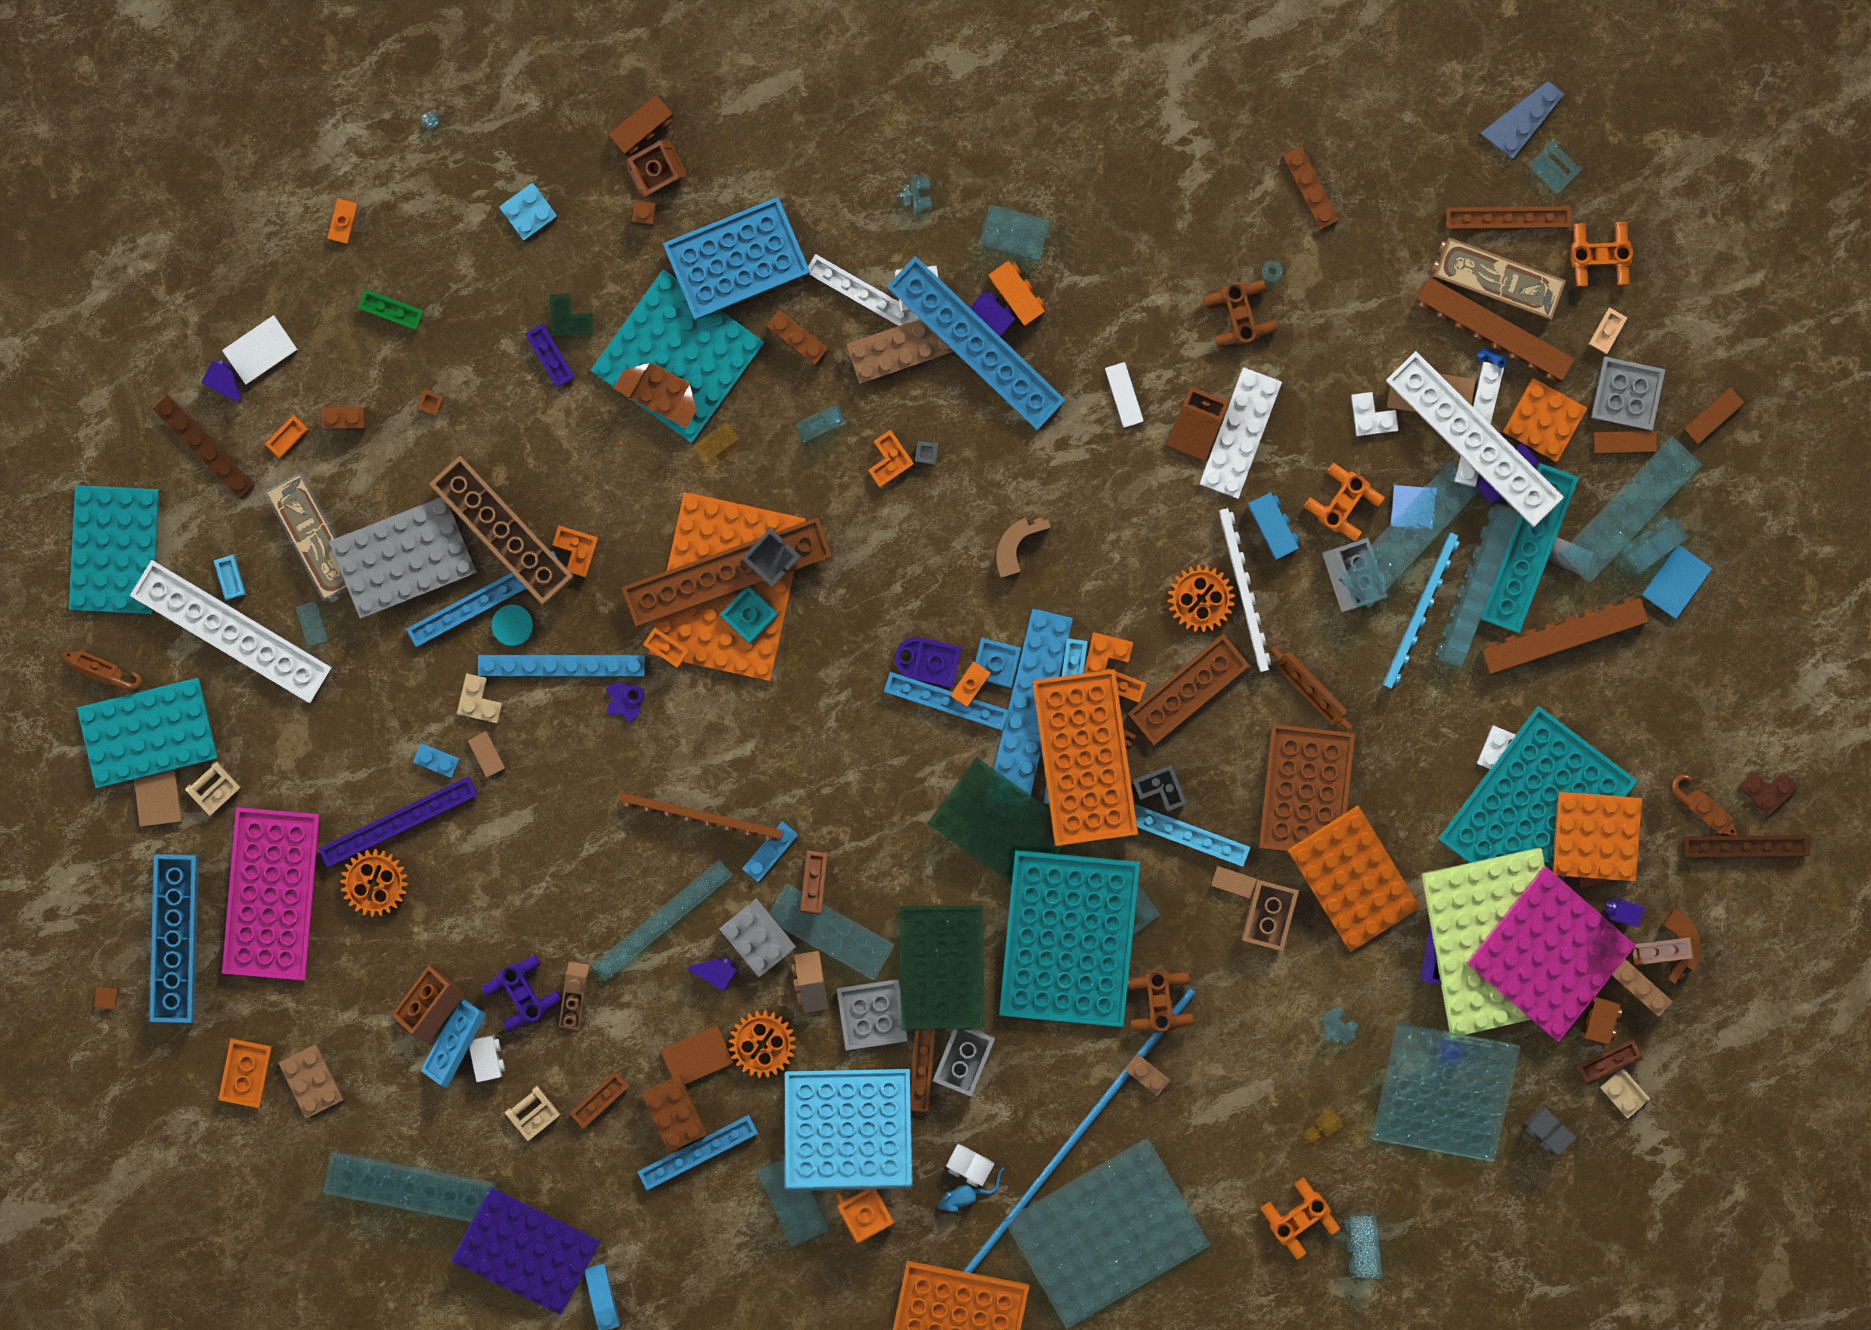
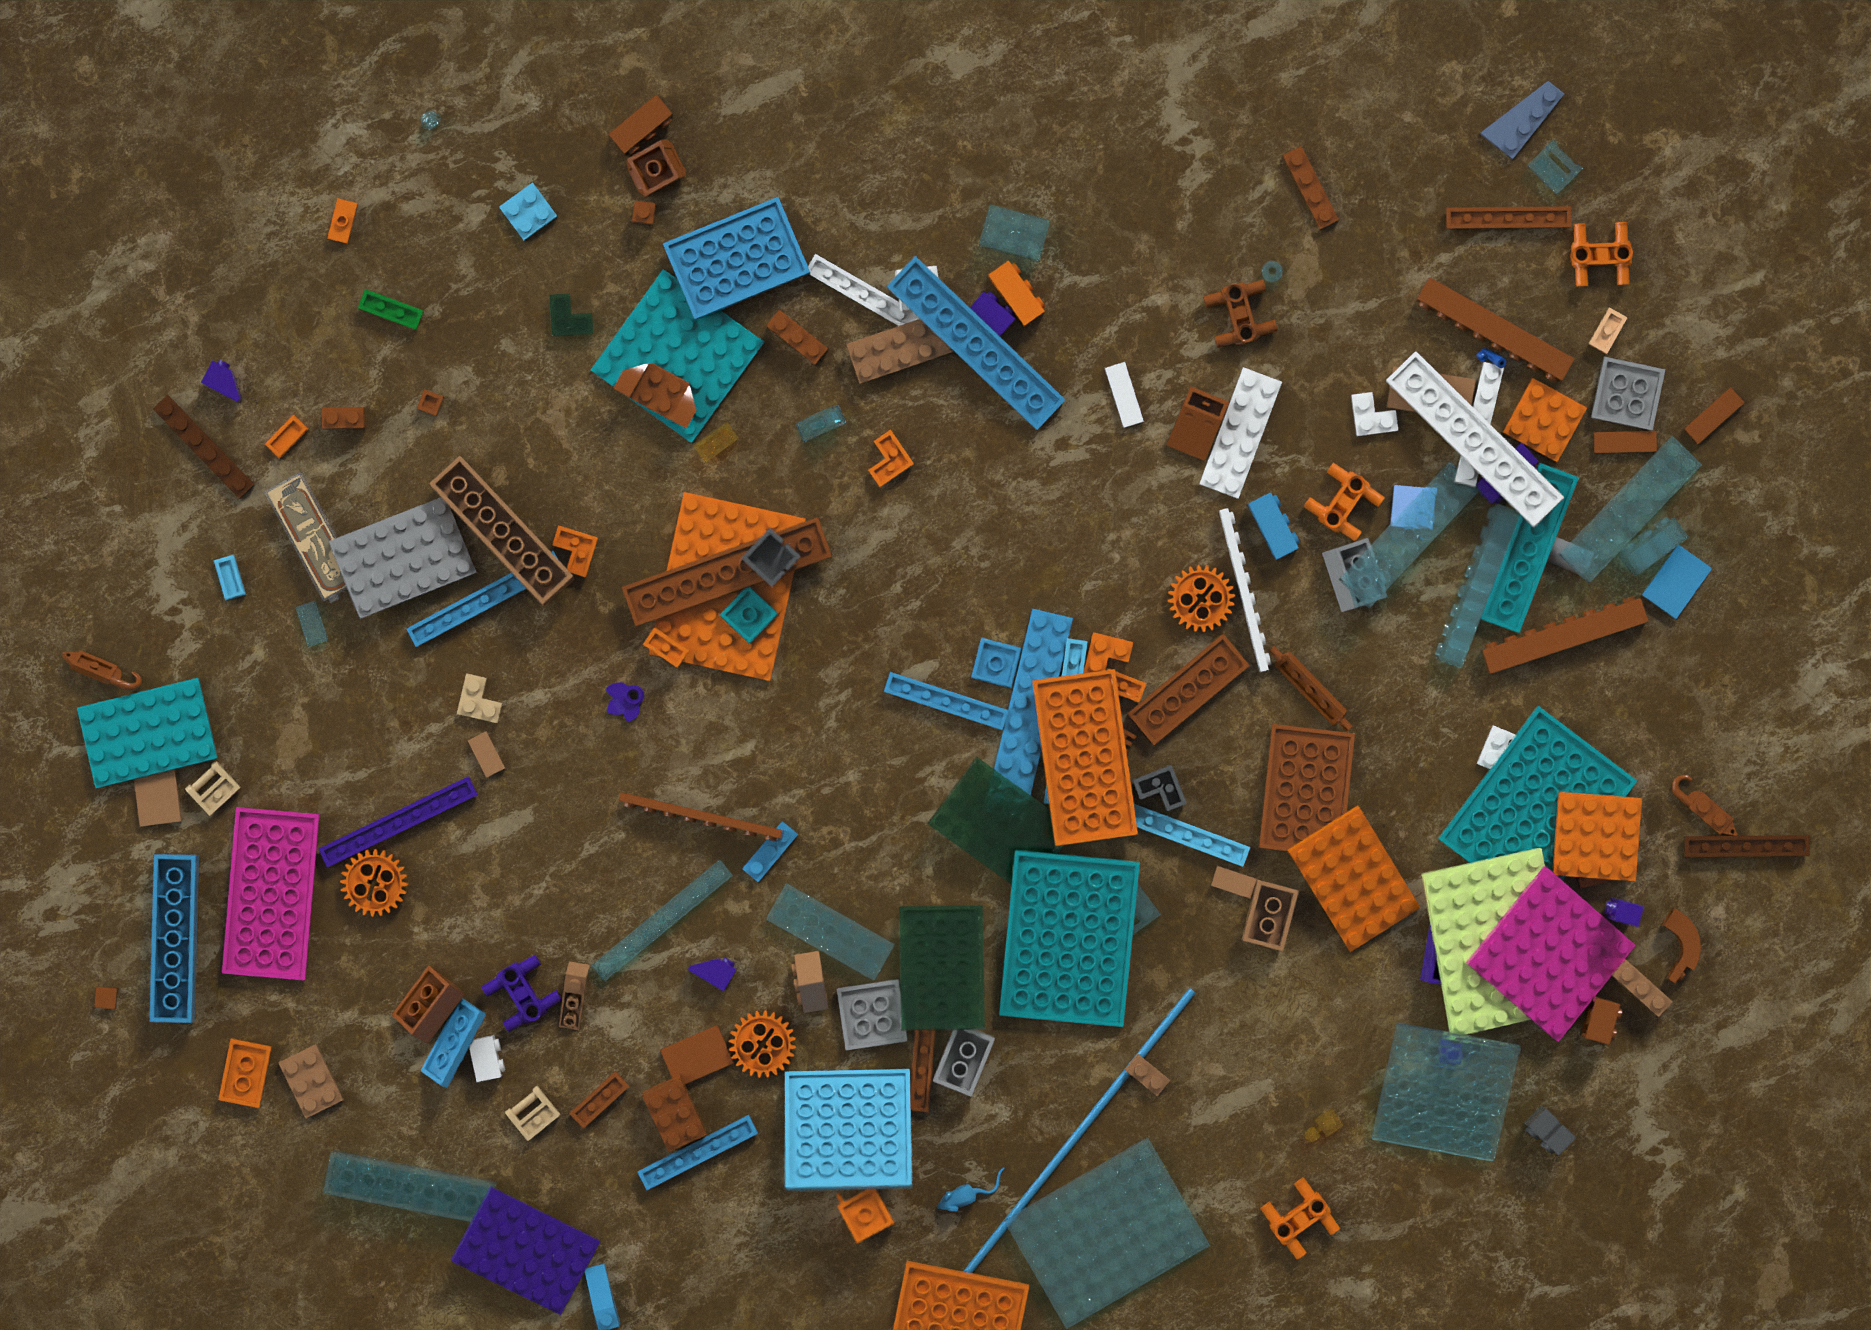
(111, 547): teal plate -> none
(230, 631): white plate -> none
(260, 350): white tile -> none
(436, 760): dark azure plate -> none
(512, 625): teal tile -> none
(549, 355): dark purple plate -> none
(561, 665): dark azure plate -> none
(757, 937): light grey brick -> none
(794, 1209): clear light blue plate -> none
(813, 882): dark orange plate -> none
(920, 204): clear light blue hips -> none
(926, 452): flat silver plate -> none
(930, 661): dark purple plate -> none
(969, 1164): white brick -> none
(970, 684): orange plate -> none
(1006, 551): medium nougat arch -> none
(1160, 1002): dark orange piece -> none
(1335, 1028): clear light blue hips -> none
(1363, 1245): clear light blue slope -> none
(1425, 602): medium azure plate -> none
(1498, 278): brick -> none
(1609, 1062): copper tile -> none
(1624, 1093): tan plate -> none
(1664, 951): plate -> none
(1770, 796): copper plate -> none

